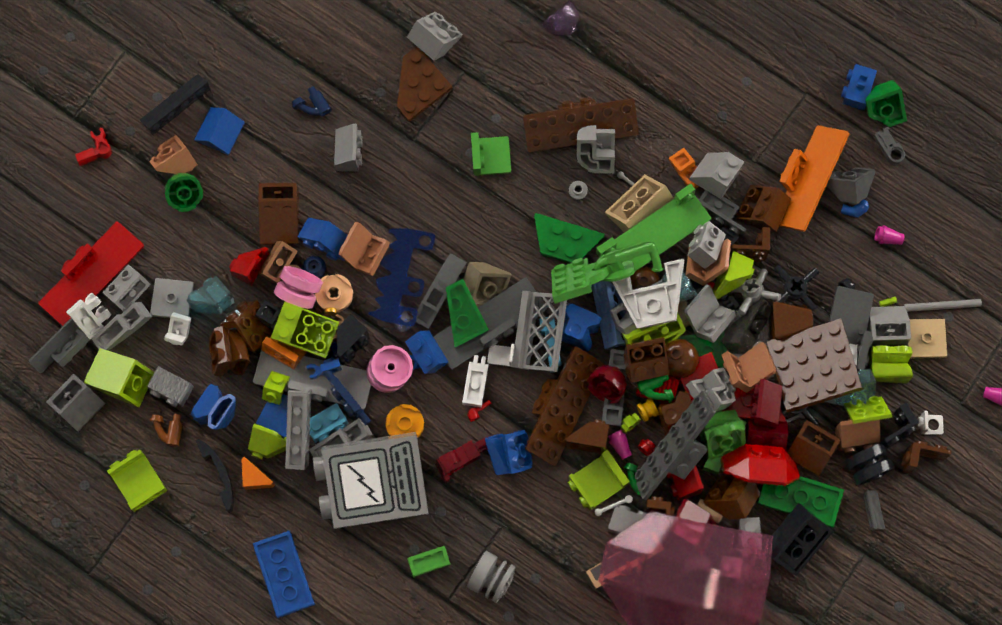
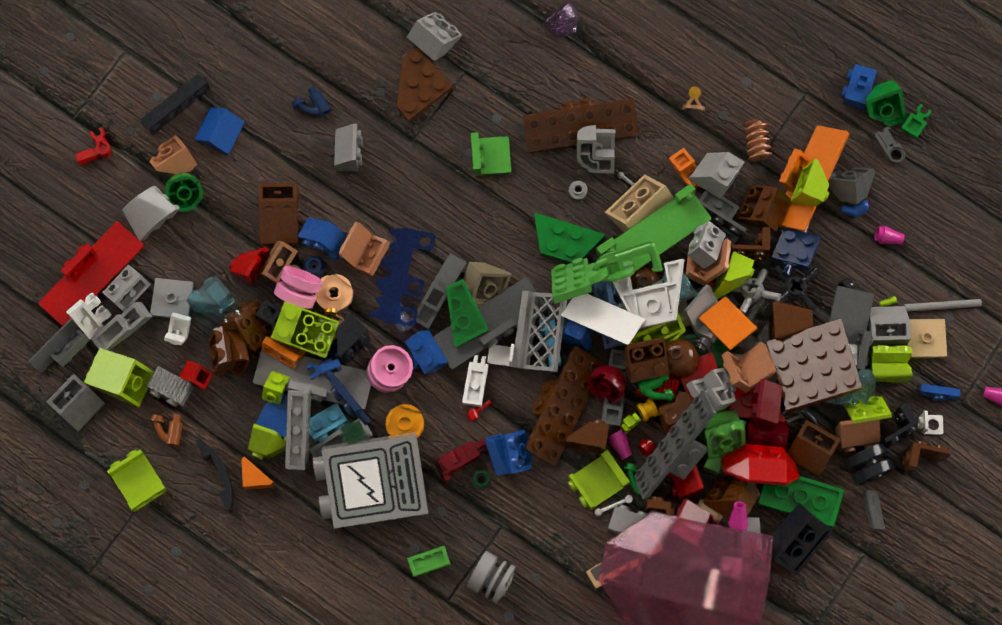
(149, 212): none -> light grey slope
(196, 374): none -> red brick
(214, 408): blue piece -> none
(283, 574): blue tile -> none
(352, 432): none -> clear green bracket
(481, 473): none -> dark green plate
(603, 317): none -> white sticker
(694, 94): none -> piece
(703, 345): none -> dark grey plate
(727, 323): none -> orange piece
(738, 518): none -> dark pink cone
(756, 140): none -> nougat piece
(795, 250): none -> dark blue plate
(811, 185): none -> lime slope
(915, 123): none -> green plate
(938, 392): none -> blue plate

